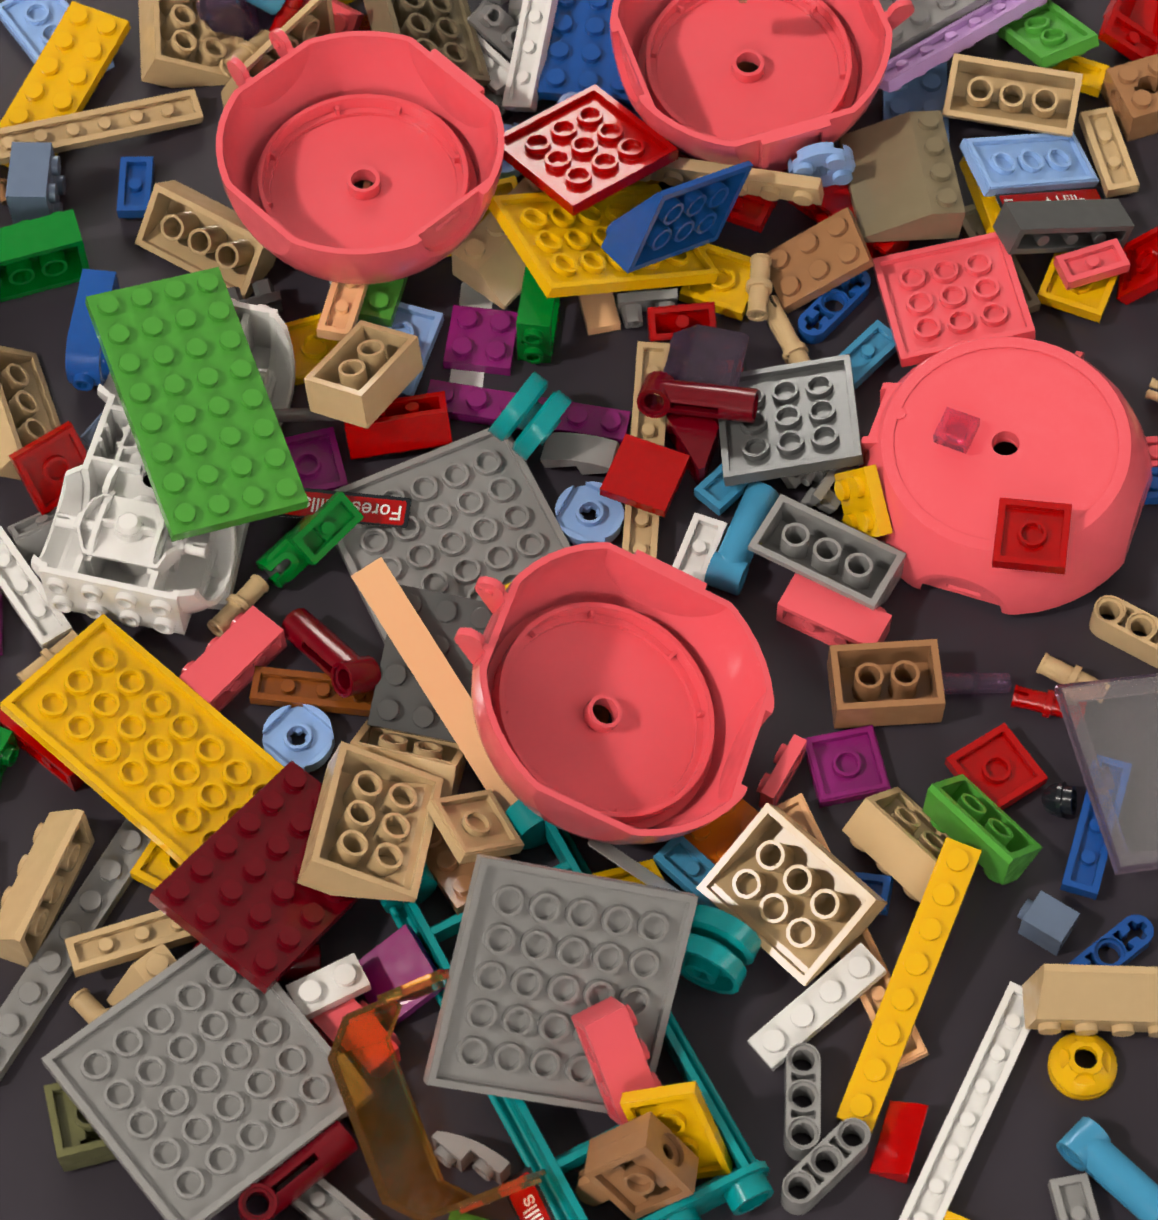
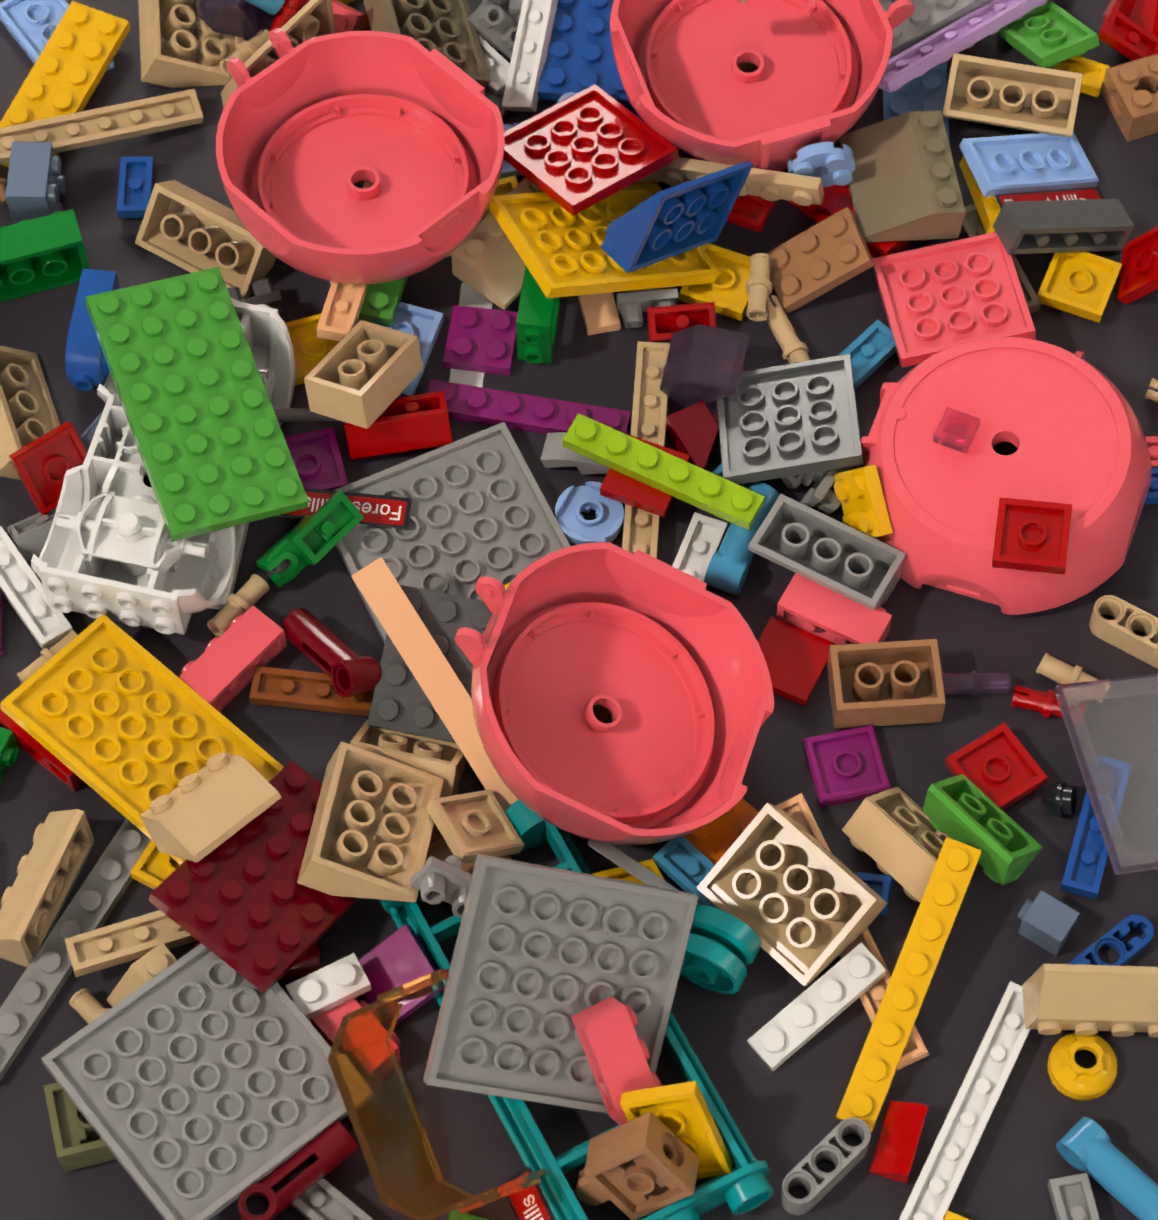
(208, 807): none -> tan slope
(299, 720): light blue plate -> none
(443, 881): none -> light grey hips
(461, 1151): light grey slope -> none
(530, 416): teal wheel -> none
(663, 471): none -> lime plate
(696, 399): dark red piece -> none
(787, 762): coral plate -> none
(793, 659): none -> red tile
(805, 1084): light grey beam -> none
(831, 319): blue beam -> none
(1091, 264): coral plate -> none
(1108, 152): tan plate -> none

